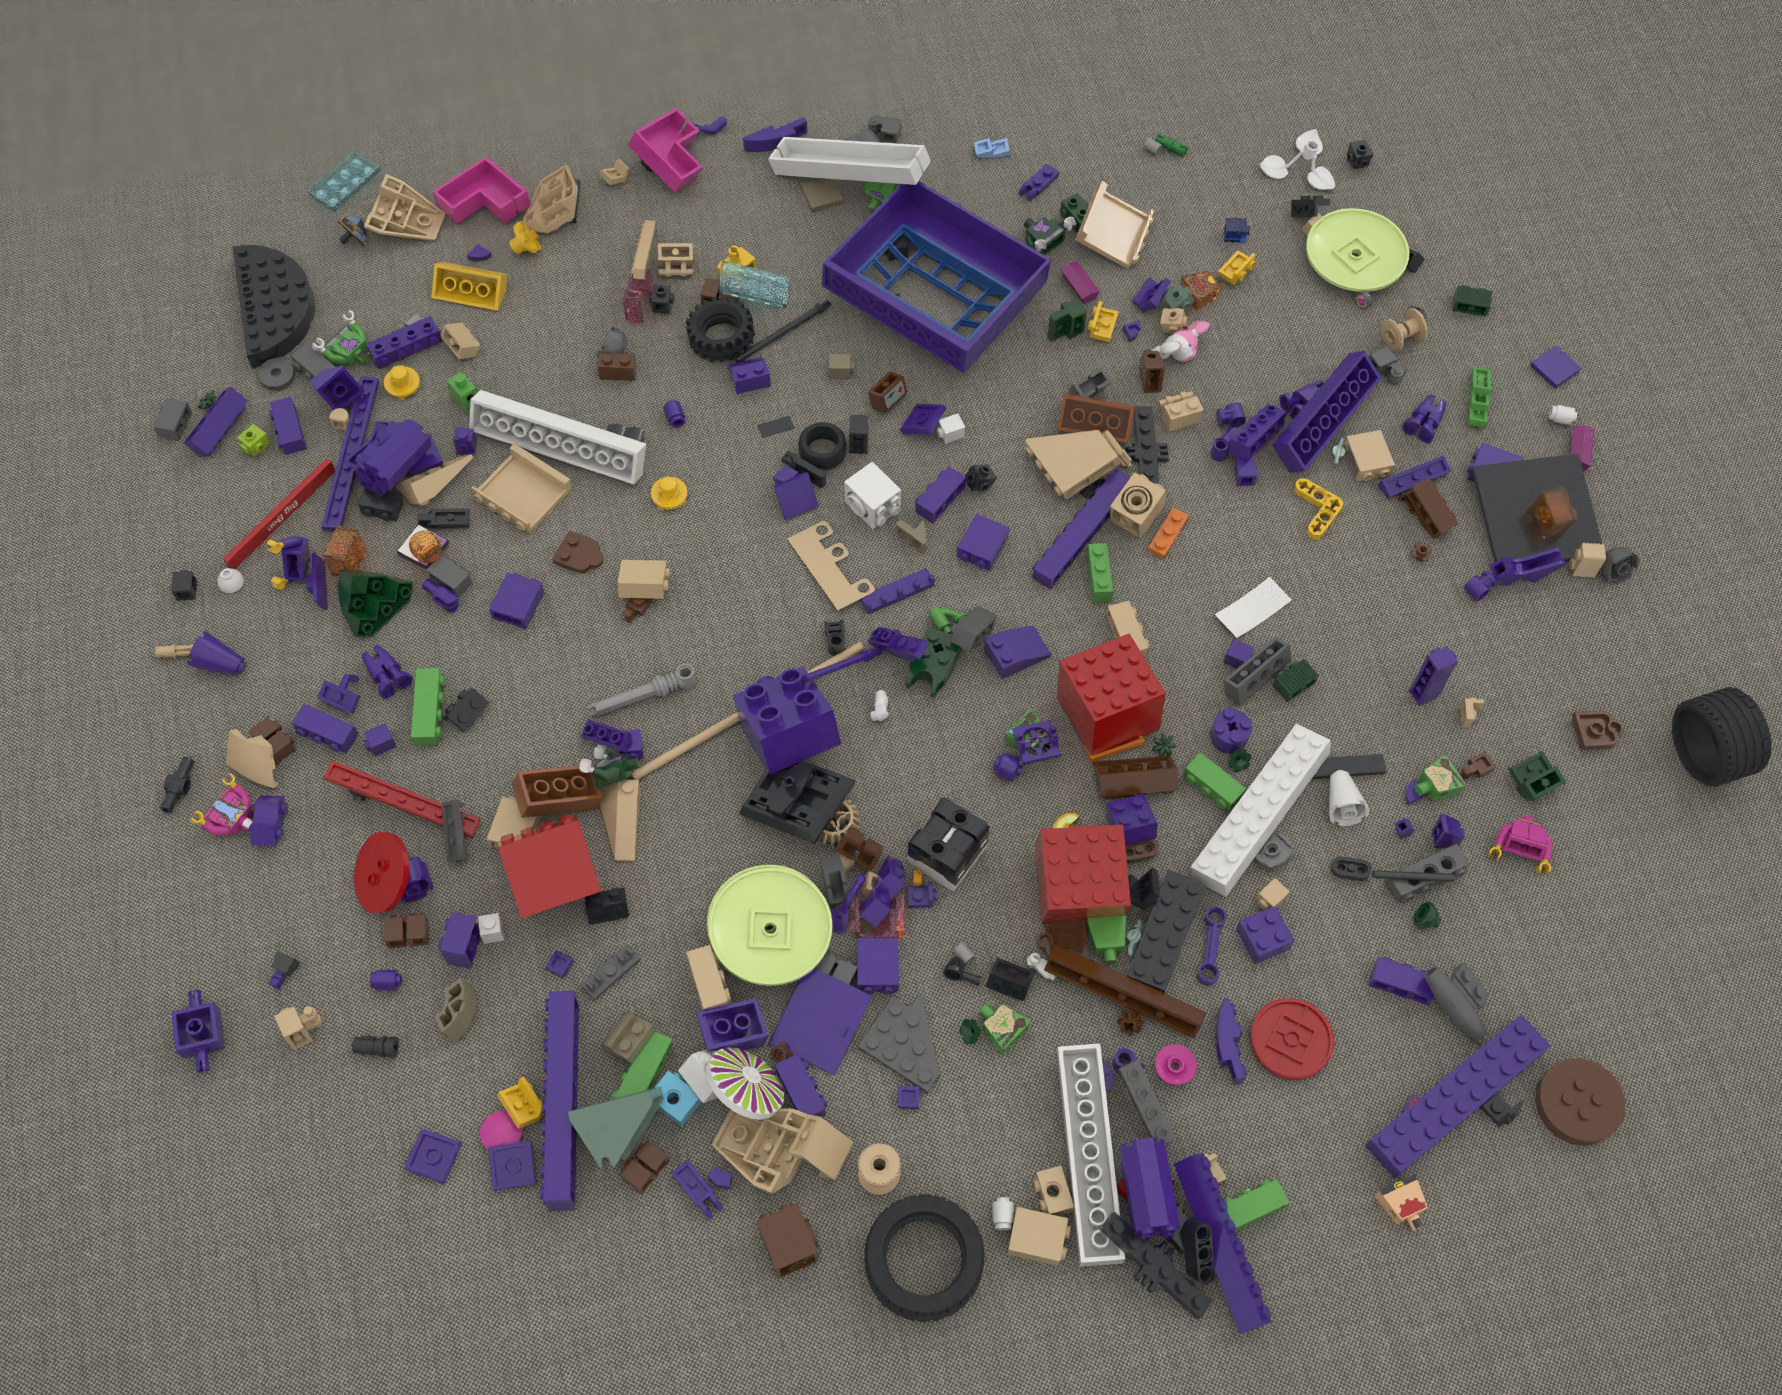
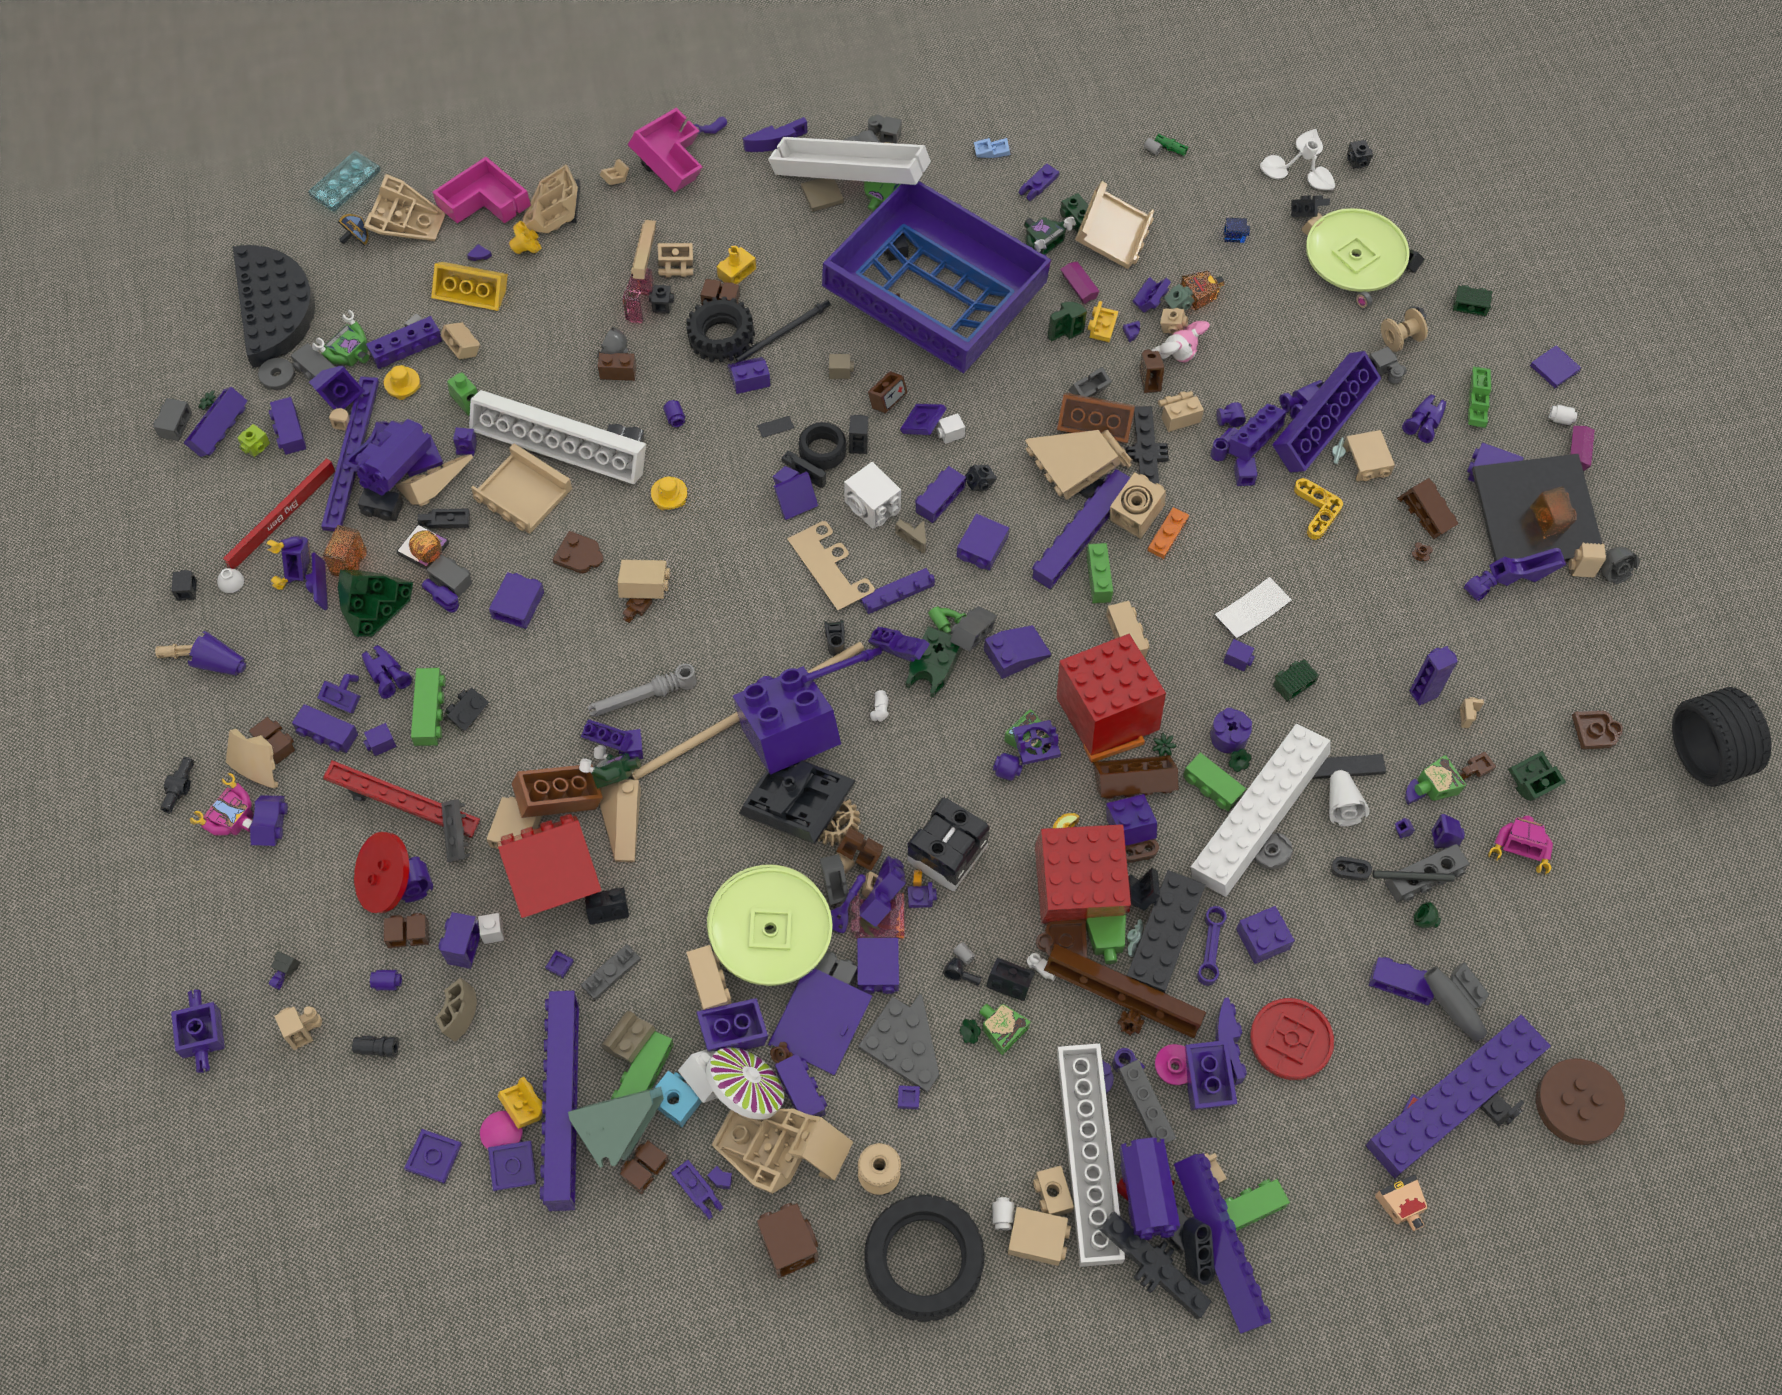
(754, 284): clear light blue plate -> none
(1209, 1075): none -> dark purple slope
(1236, 267): yellow bracket -> none
(1257, 670): dark grey brick -> none
(1272, 895): tan brick -> none
(1410, 478): dark purple hinge -> none

